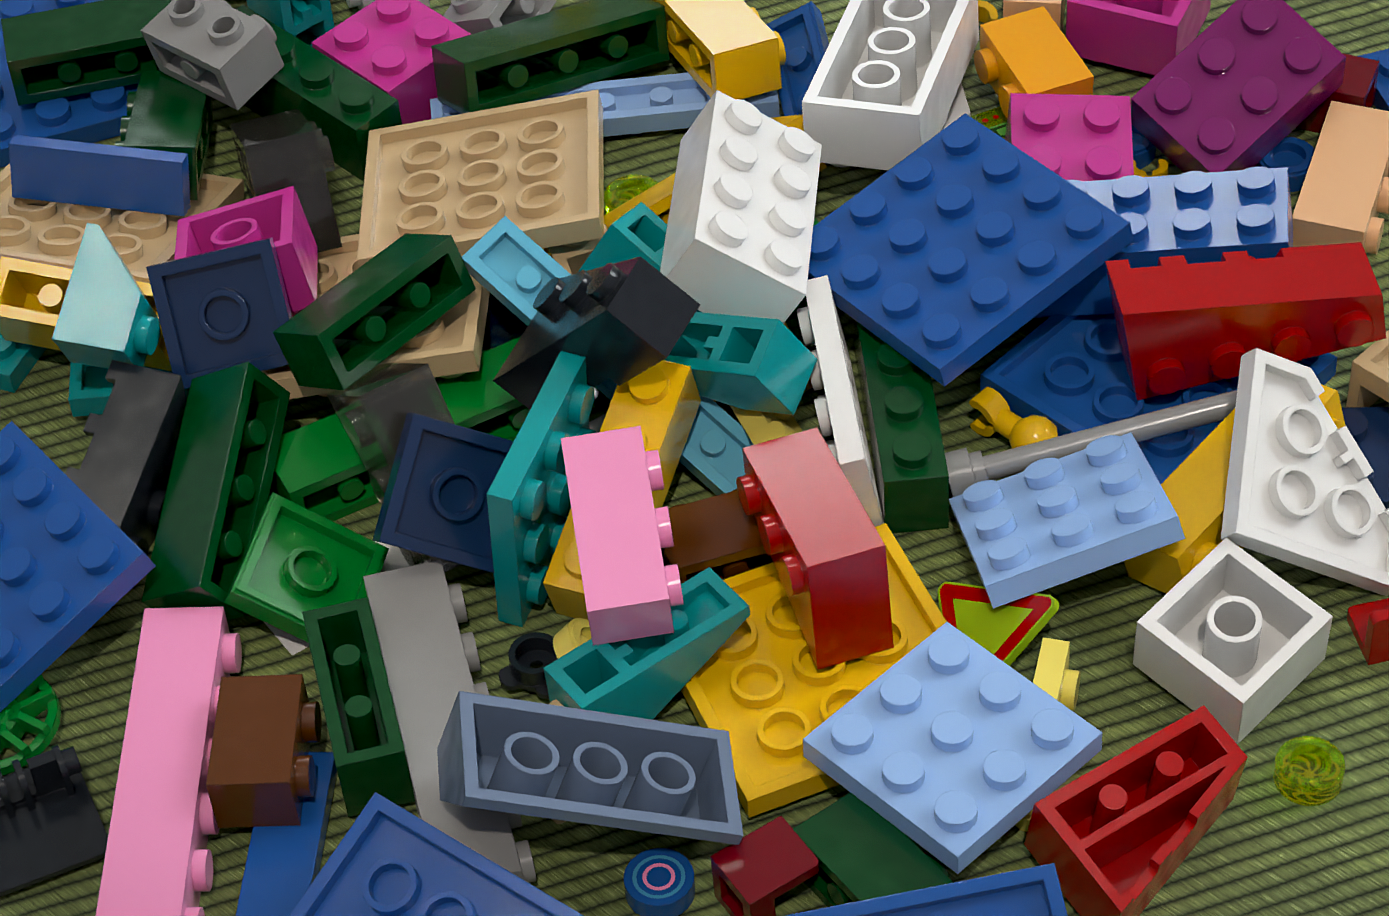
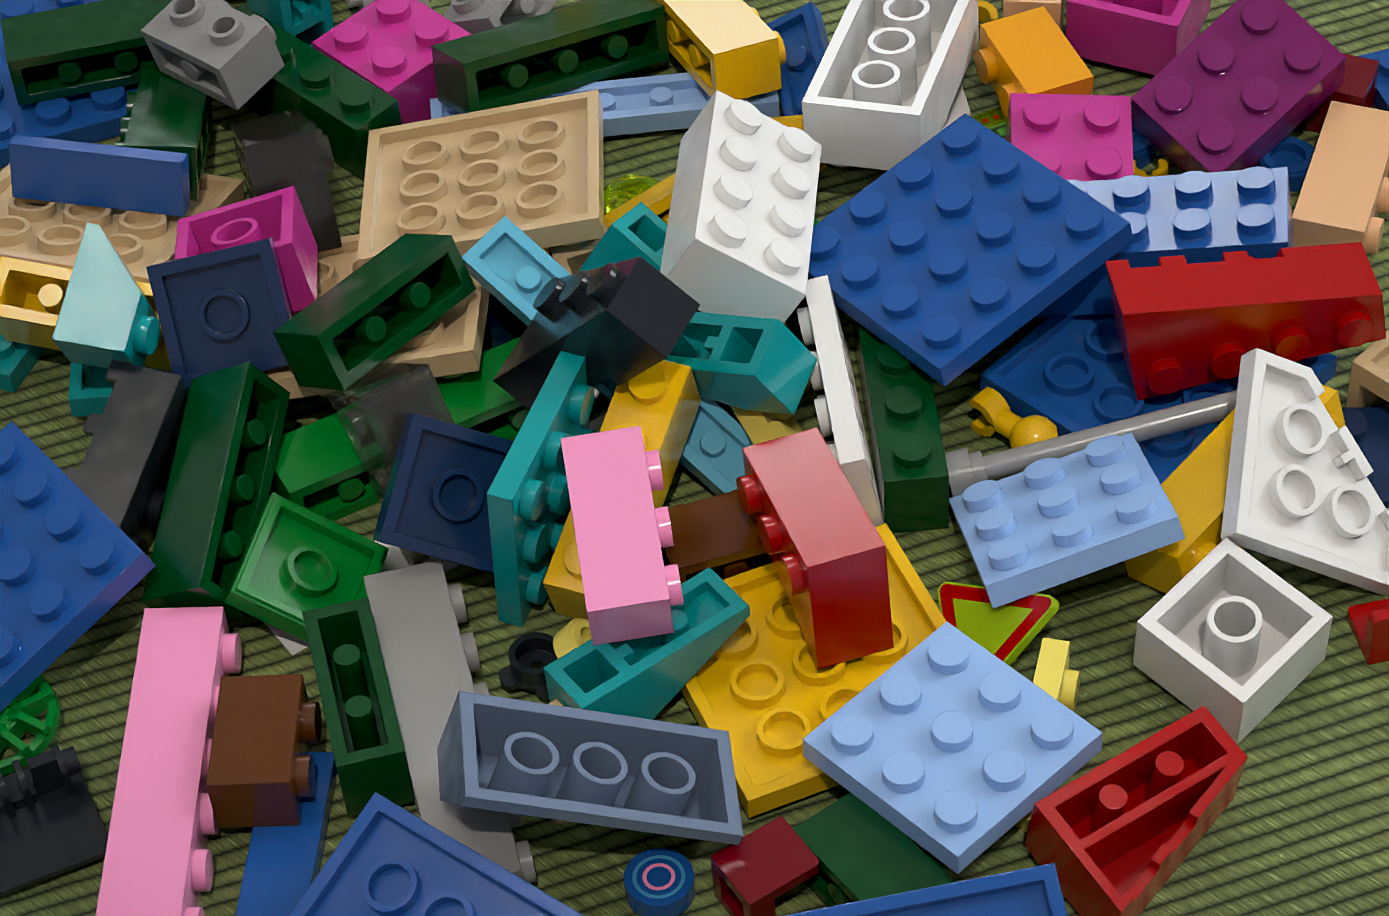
(1309, 770): clear neon green tile -> none

